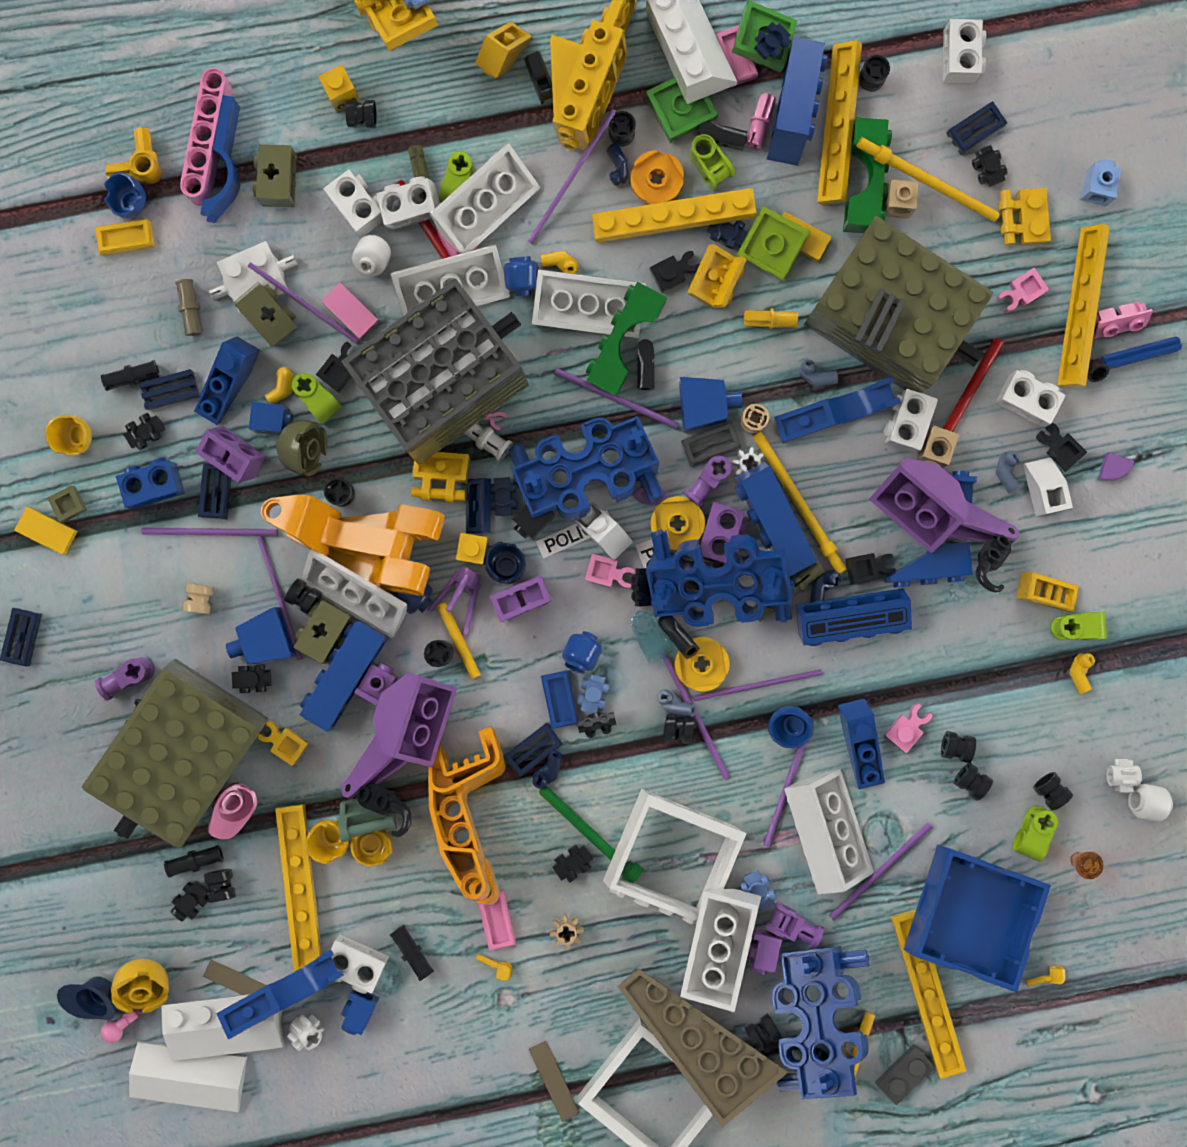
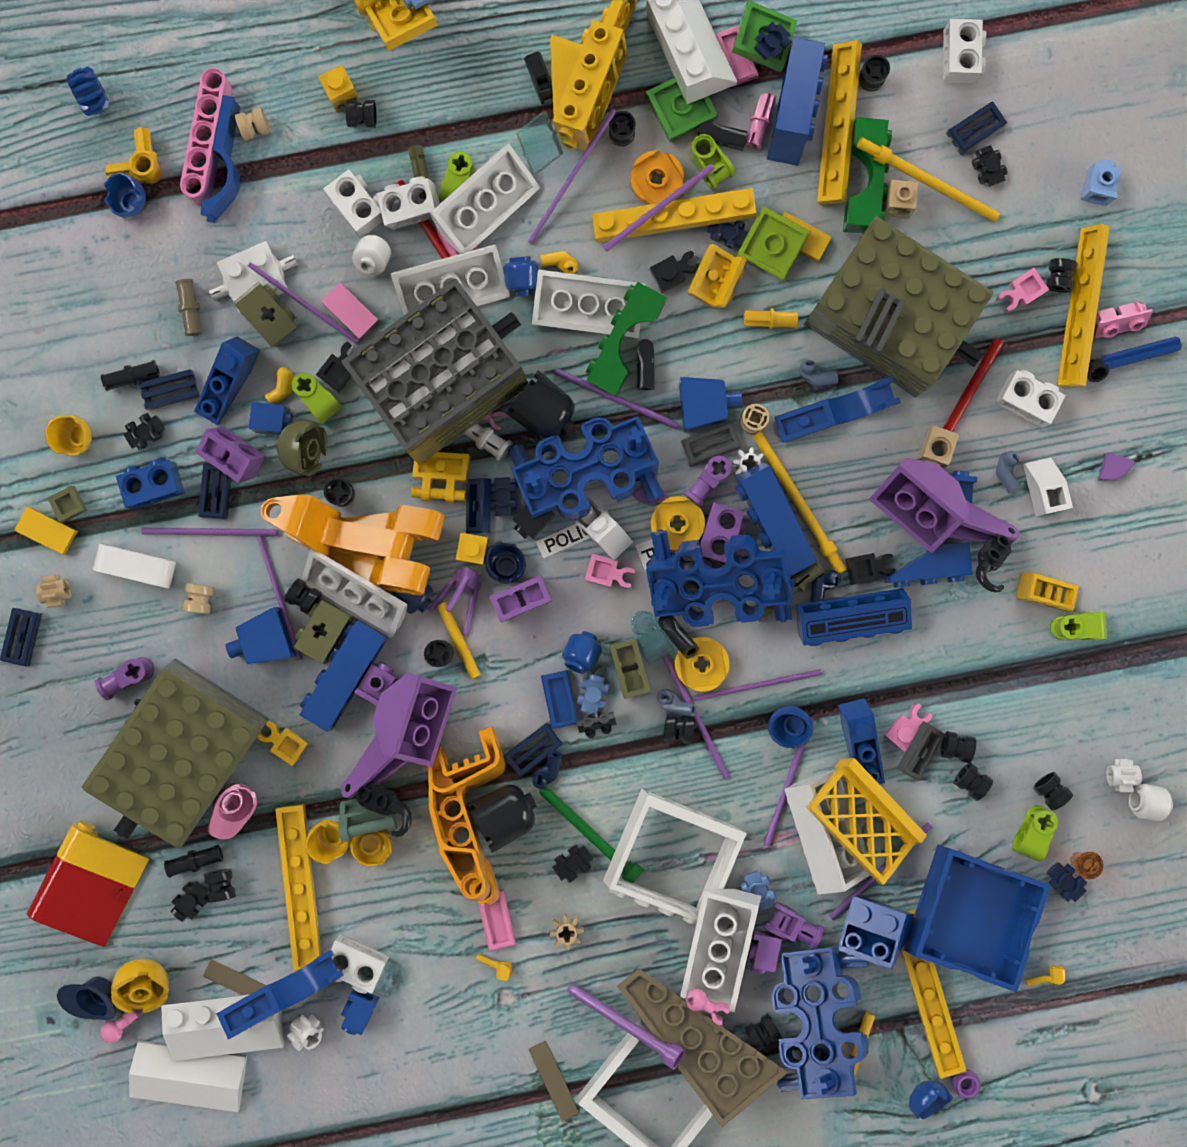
(53, 591): none -> tan gear
(87, 885): none -> red door
(88, 91): none -> blue gear
(124, 237): yellow tile -> none
(134, 565): none -> white beam
(245, 679): black piece -> none
(246, 123): none -> tan wheel
(280, 190): olive brick -> none
(411, 952): black pin -> none
(502, 49): yellow slope -> none
(504, 815): none -> black cylinder
(539, 143): none -> clear light blue piece
(543, 408): none -> black cylinder
(621, 165): dark blue arm -> none
(629, 668): none -> olive brick
(640, 586): black piece -> none
(658, 207): none -> medium lavender axle
(670, 1053): none -> medium lavender piece
(700, 1002): none -> bright pink arm
(875, 931): none -> slope
(883, 805): none -> yellow fence
(905, 1074): dark grey plate -> none
(915, 423): white brick -> none
(921, 751): none -> dark grey tile
(928, 1098): none -> blue hair
(970, 1090): none -> medium lavender plate
(1032, 215): yellow plate -> none
(1061, 275): none -> black wheel
(1062, 450): black plate -> none
(1062, 878): none -> dark blue piece
(1078, 671): yellow arm -> none

